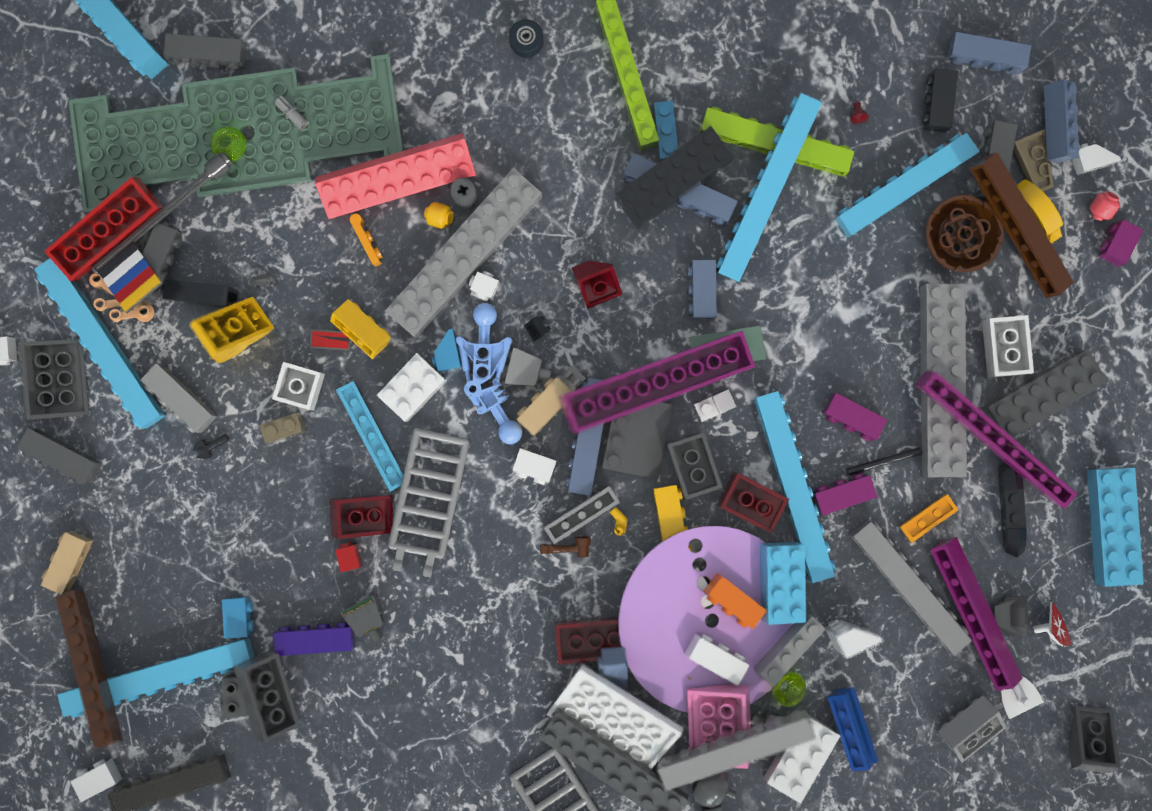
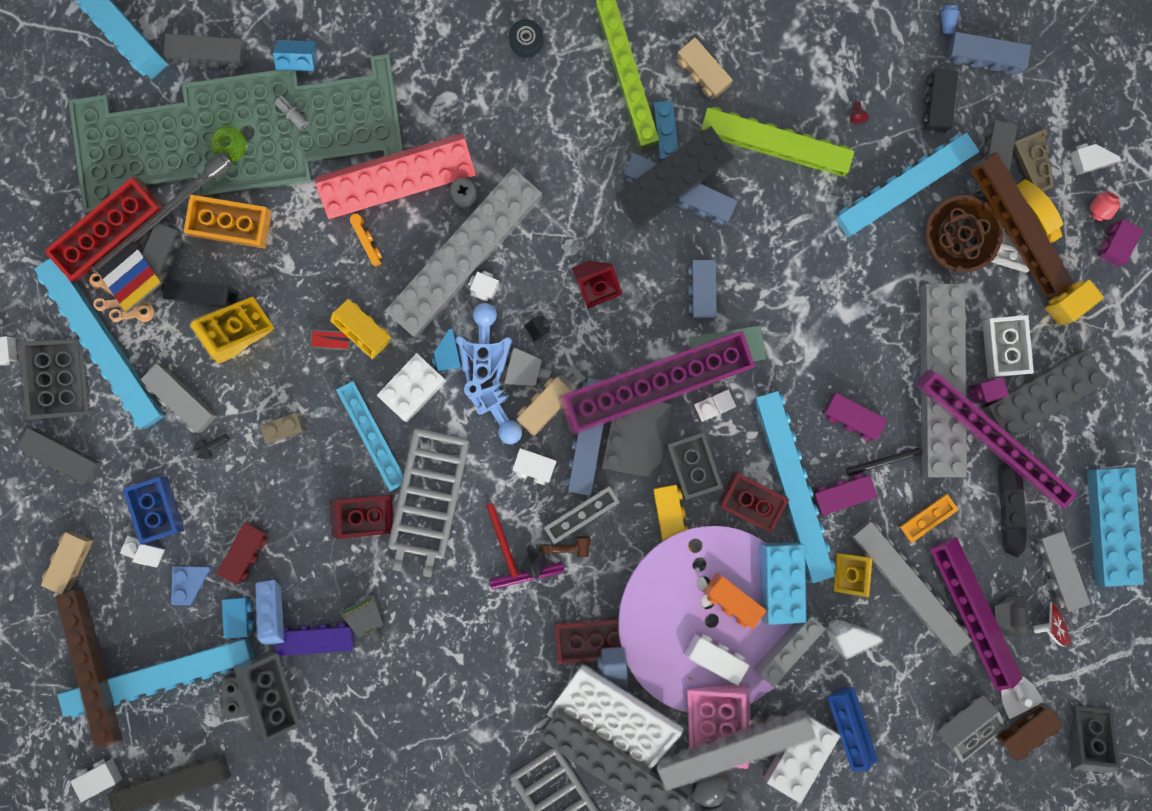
(143, 554): none -> white slope
(153, 509): none -> blue brick
(187, 583): none -> medium blue wing
(227, 221): none -> light orange brick
(243, 553): none -> dark red brick
(269, 612): none -> light blue brick
(295, 55): none -> dark azure brick
(298, 386): white brick -> none
(348, 557): red brick -> none
(439, 215): yellow head -> none
(502, 540): none -> red bar
(506, 580): none -> magenta axle
(534, 563): none -> black panel
(621, 521): yellow arm -> none
(703, 69): none -> tan brick
(769, 186): medium azure brick -> none
(794, 692): clear neon green piece -> none
(853, 574): none -> yellow slope
(949, 19): none -> medium blue cone
(988, 390): none -> magenta brick
(1009, 255): none -> white wing
(1029, 732): none -> reddish brown brick
(1061, 121): sand blue brick -> none
(1062, 571): none -> light grey brick
(1073, 302): none -> yellow brick

